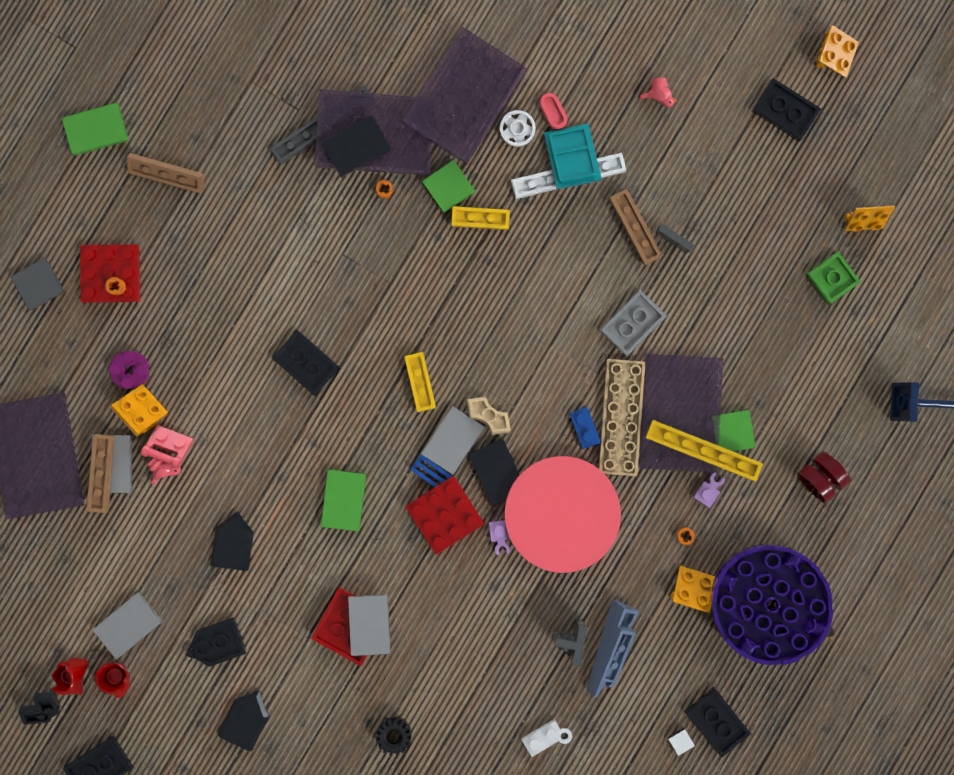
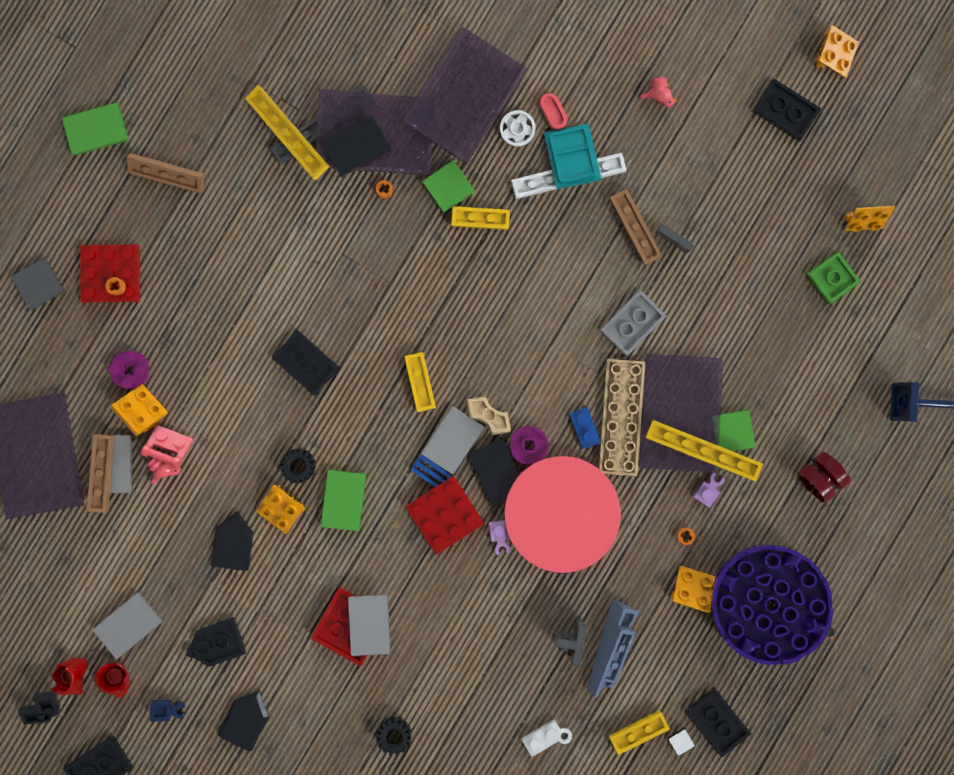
(163, 710): none -> dark blue plate
(280, 509): none -> light orange hinge
(286, 466): none -> black tyre
(287, 132): none -> yellow plate
(528, 456): none -> magenta plate
(639, 732): none -> yellow plate

